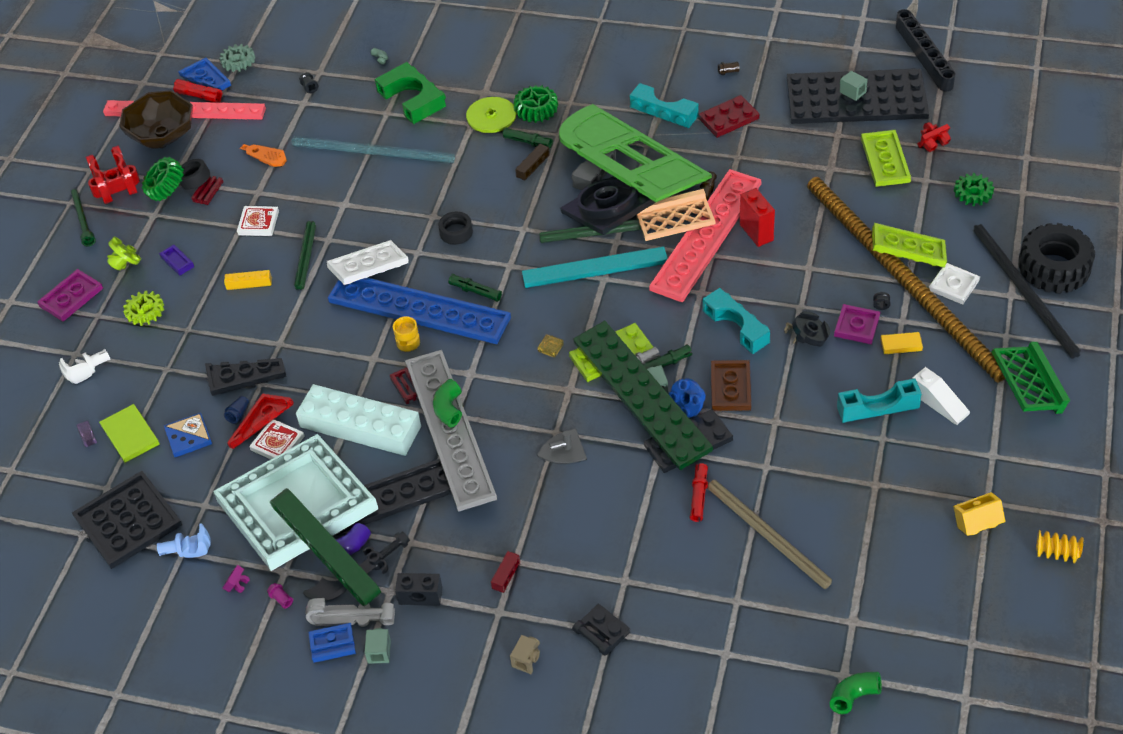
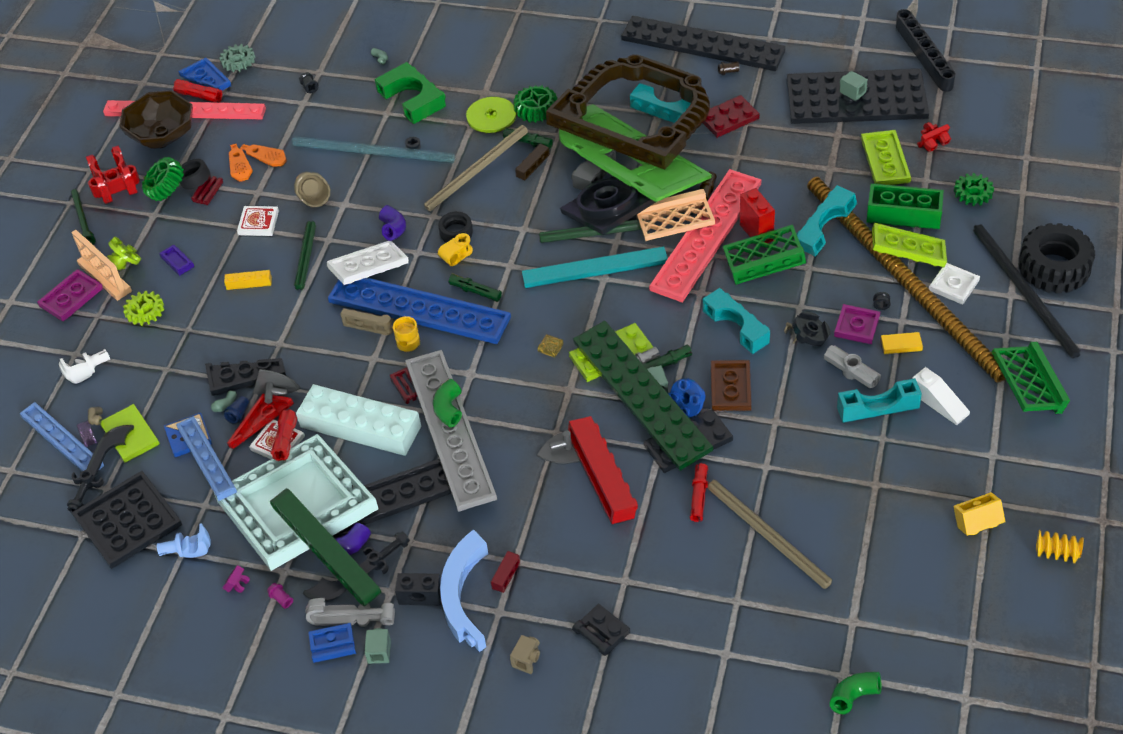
(58, 436): none -> medium blue tile
(87, 477): none -> black sword
(94, 415): none -> dark tan arm
(100, 268): none -> light nougat fence
(206, 458): none -> medium blue tile
(221, 404): none -> sand green arm
(239, 166): none -> orange piece
(272, 384): none -> dark grey shield
(286, 425): none -> red axle
(312, 189): none -> dark tan piece
(367, 322): none -> dark tan plate
(395, 223): none -> dark purple cylinder
(413, 140): none -> black bush
(454, 250): none -> yellow piece
(457, 567): none -> light blue arch
(475, 168): none -> dark tan axle
(602, 470): none -> red brick
(656, 149): none -> dark brown arch
(703, 43): none -> black plate
(767, 264): none -> green fence
(837, 204): none -> teal arch
(852, 366): none -> light grey piece
(905, 206): none -> green brick

